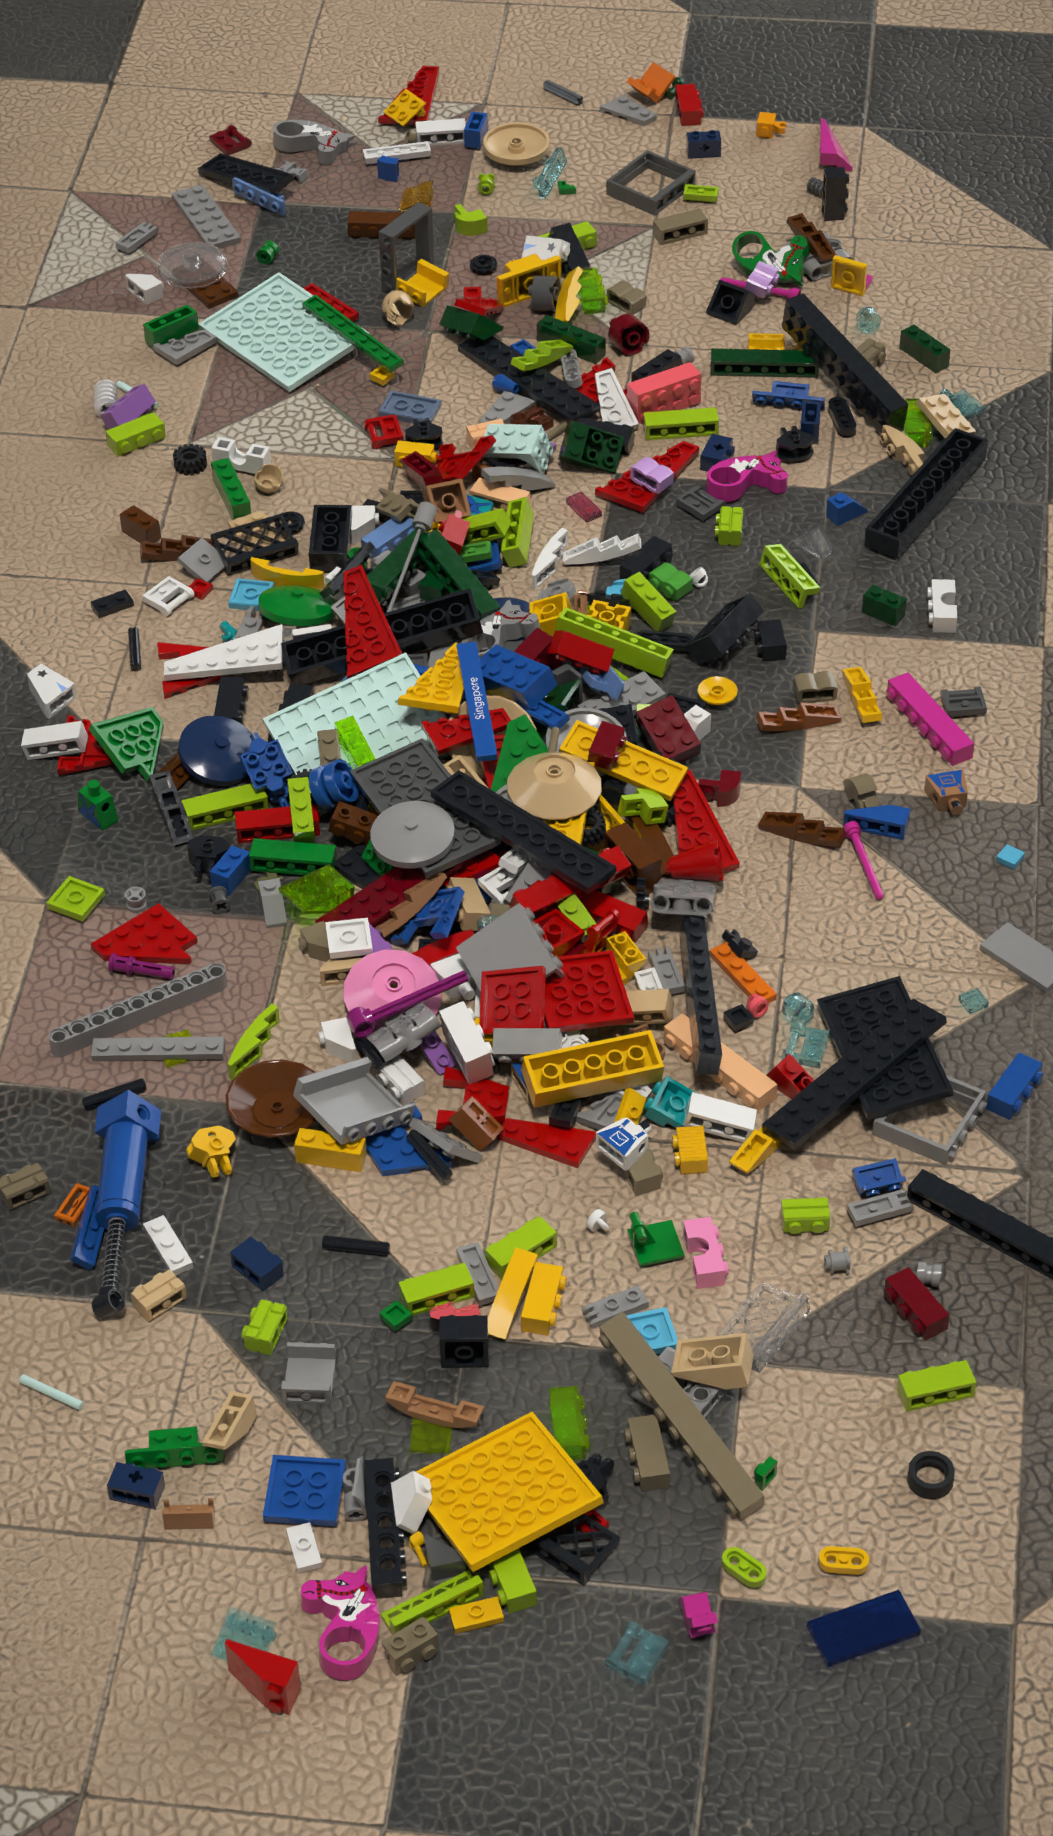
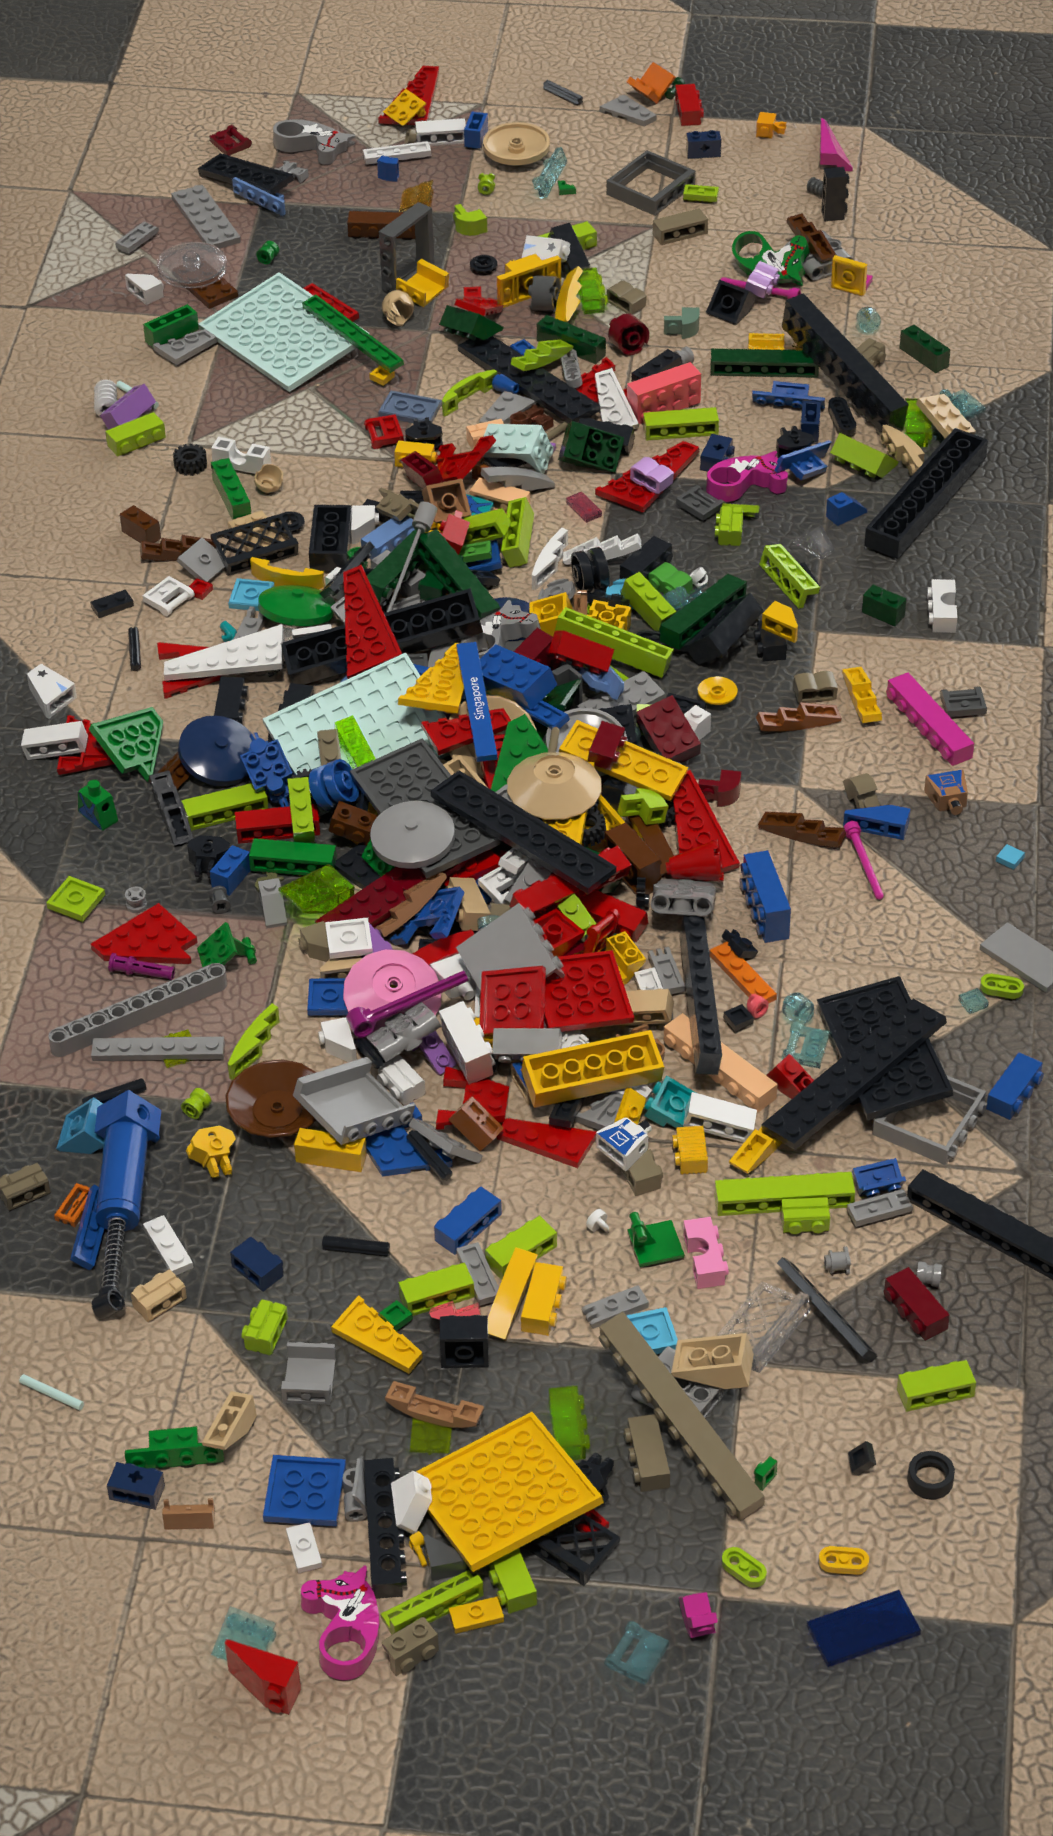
(79, 1130): none -> dark azure slope
(194, 1105): none -> lime wheel
(222, 947): none -> green plate
(326, 997): none -> blue plate
(370, 1332): none -> yellow wing
(465, 388): none -> lime slope
(467, 1220): none -> blue brick
(590, 569): none -> black wheel
(679, 597): none -> clear light blue hinge
(684, 325): none -> sand green brick
(694, 616): none -> dark green brick
(749, 510): none -> lime plate
(765, 896): none -> blue brick
(765, 1193): none -> lime brick
(780, 621): none -> yellow slope
(805, 462): none -> blue bracket
(827, 1309): none -> black tile
(862, 456): none -> lime slope
(862, 1458): none -> black plate
(1002, 986): none -> lime plate

